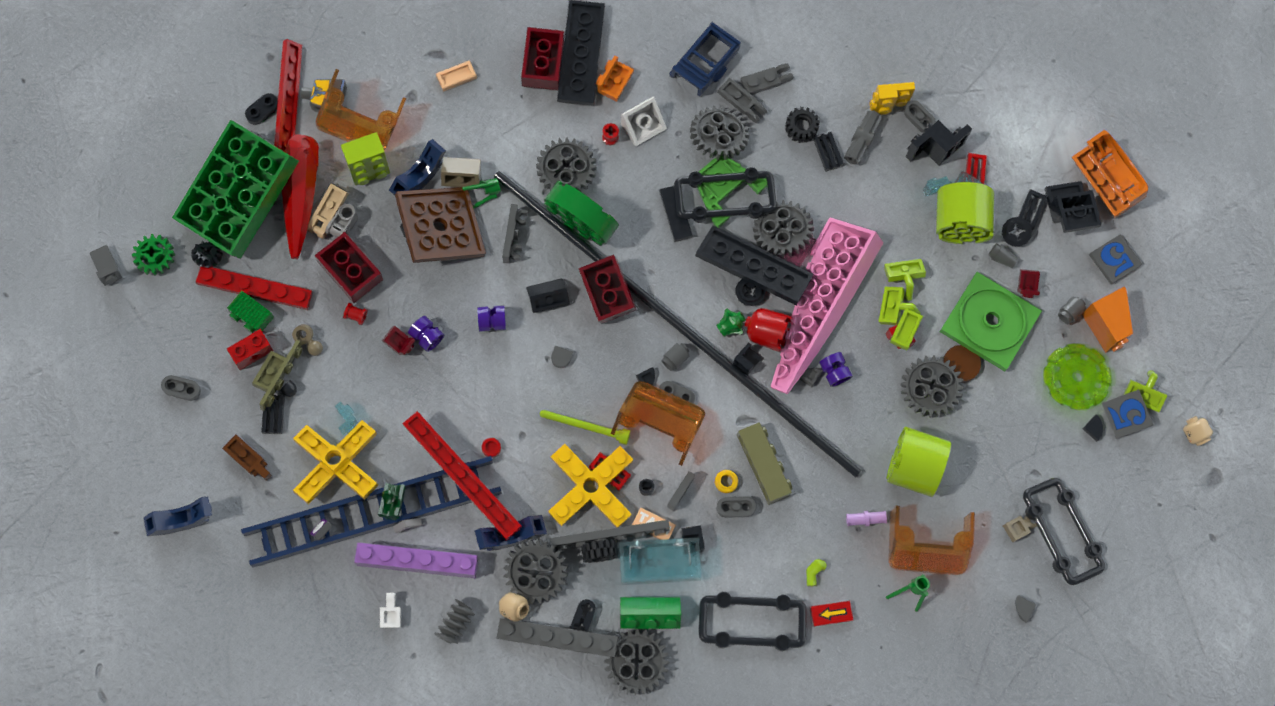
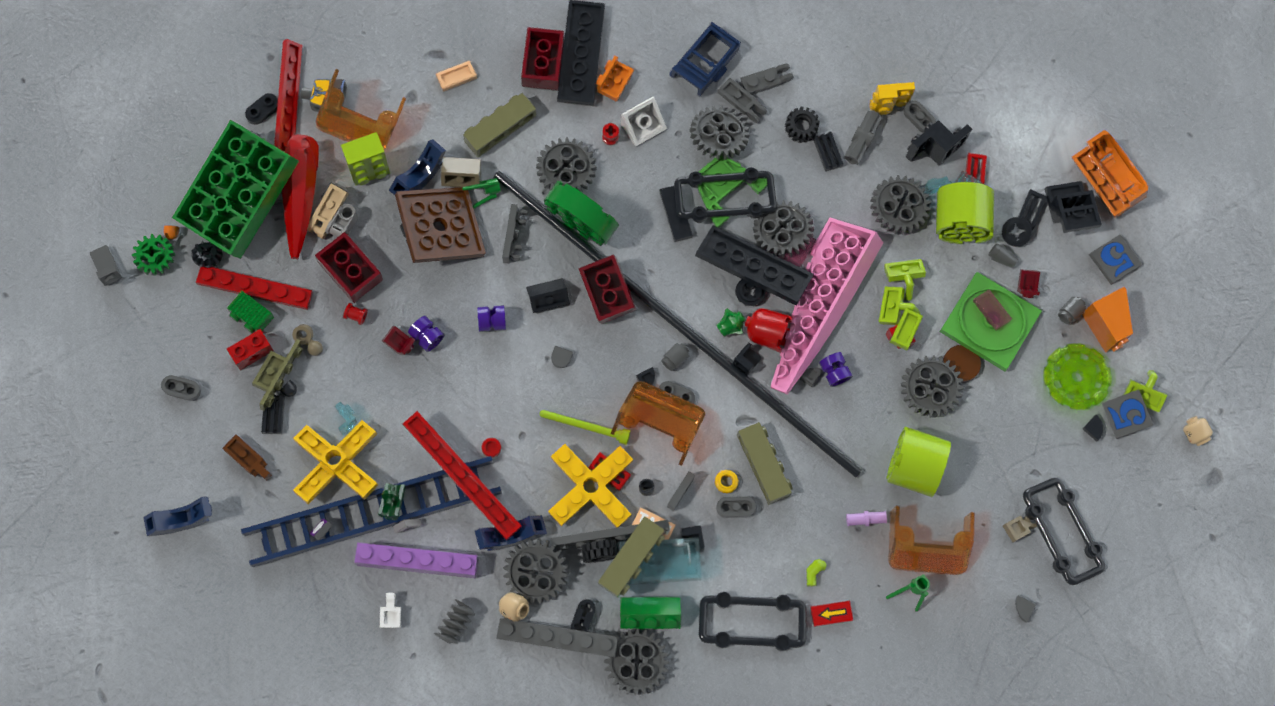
(171, 232): none -> orange hinge
(499, 124): none -> olive brick
(631, 557): none -> olive brick
(884, 197): none -> dark grey gear
(992, 310): none -> tile

